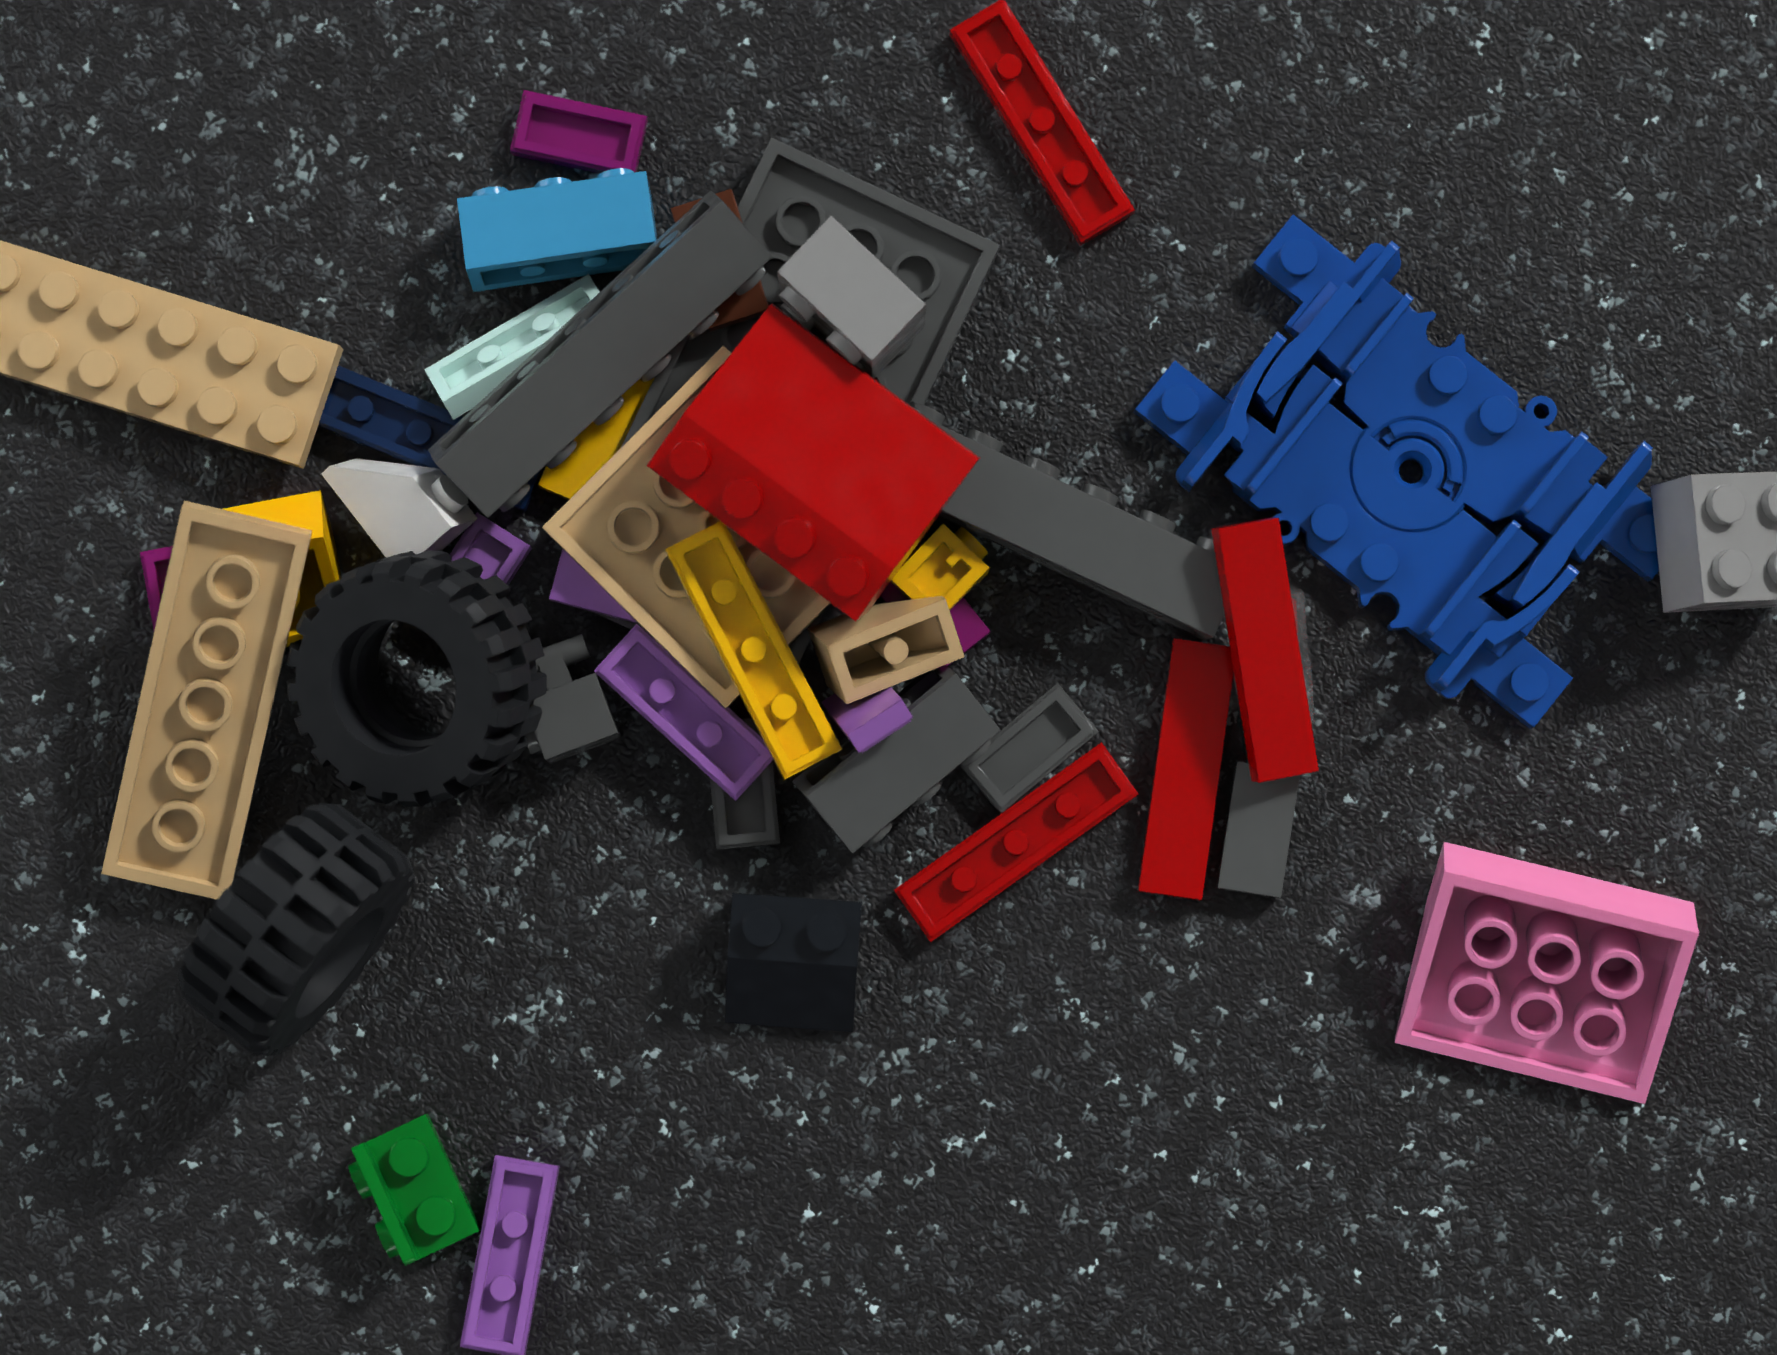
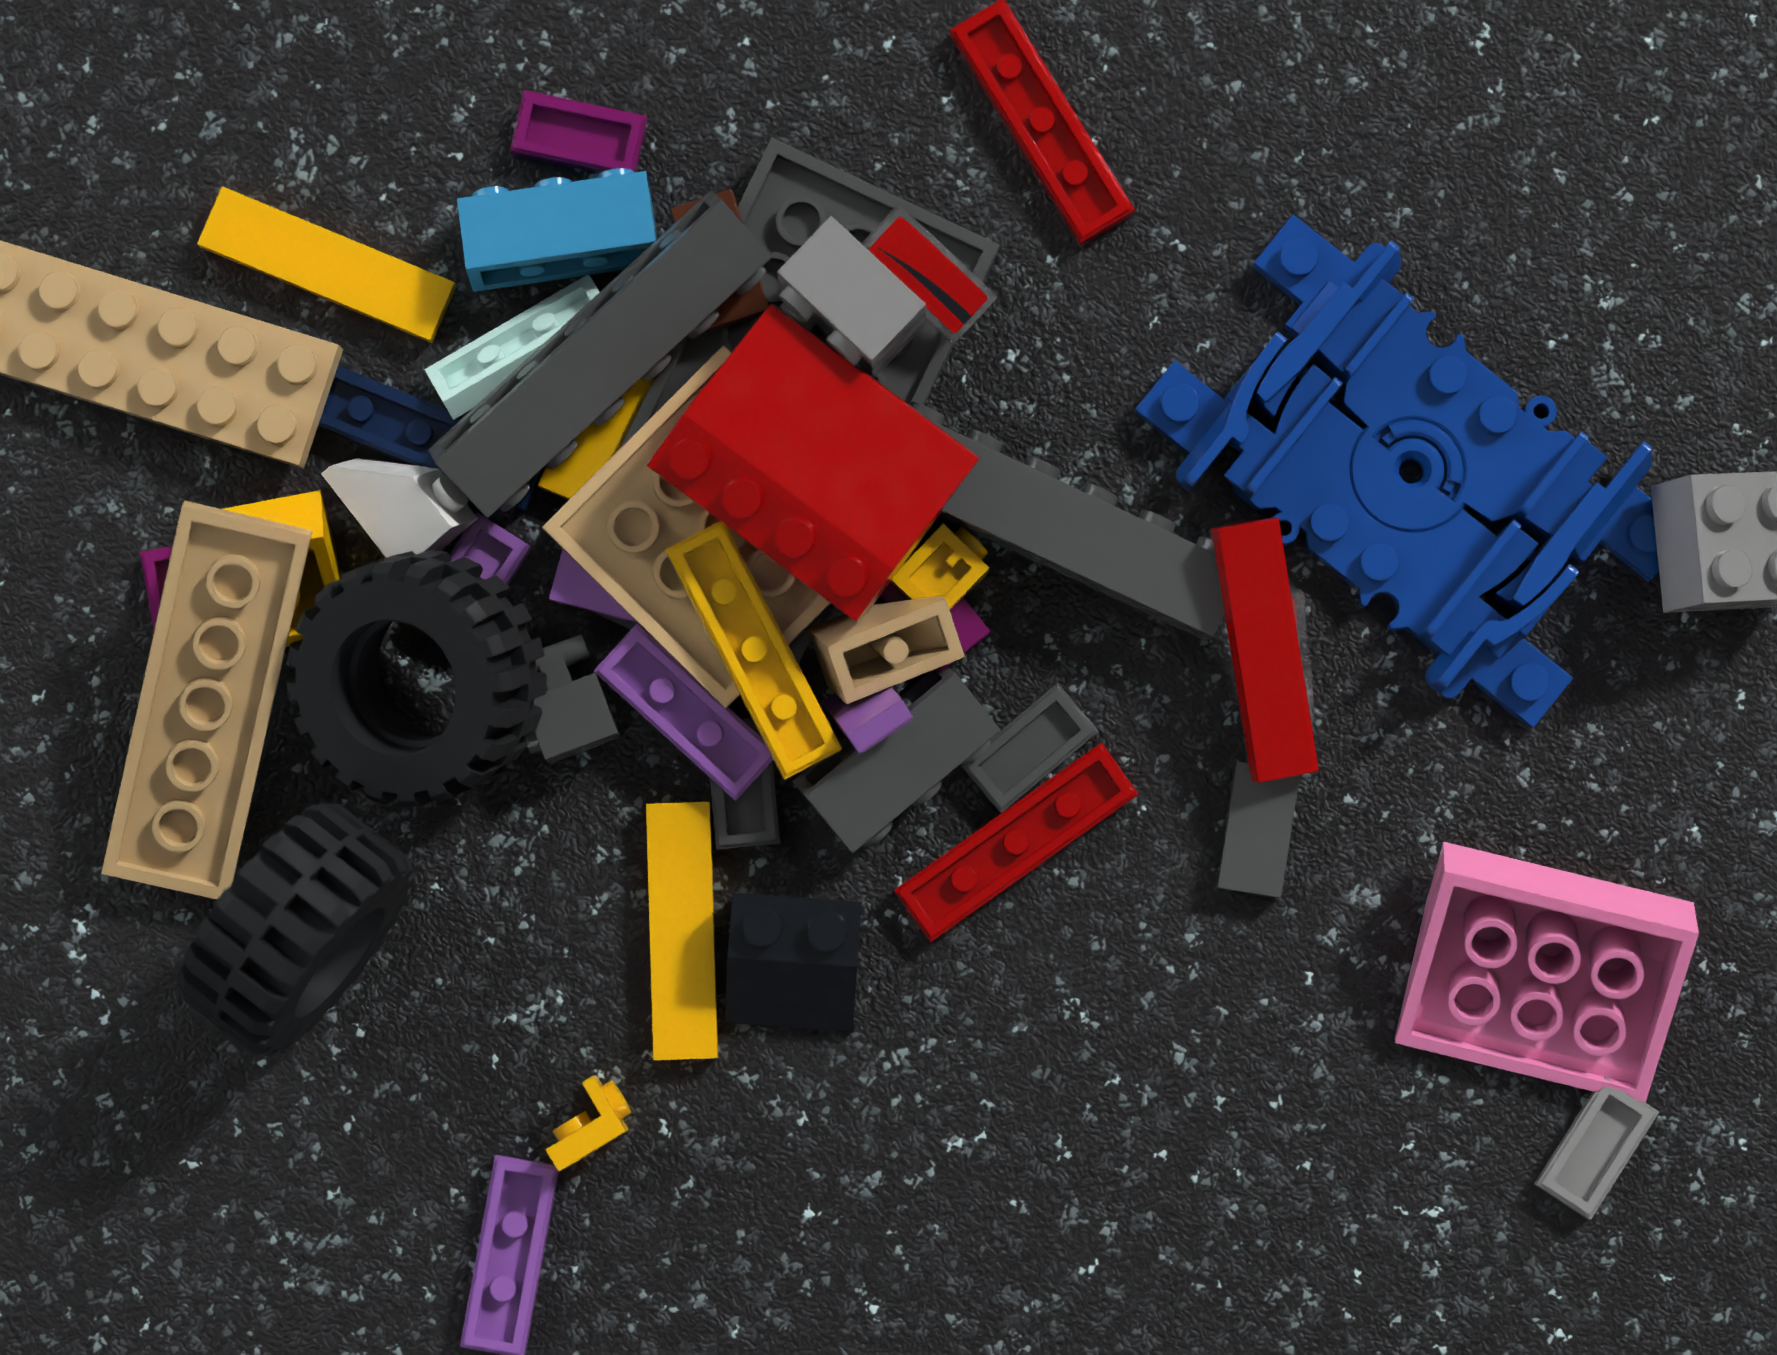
(327, 264): none -> yellow tile
(413, 1190): green bracket -> none
(581, 1135): none -> yellow bracket
(682, 931): none -> yellow tile
(932, 272): none -> red slope
(1187, 770): red tile -> none
(1596, 1149): none -> light grey tile

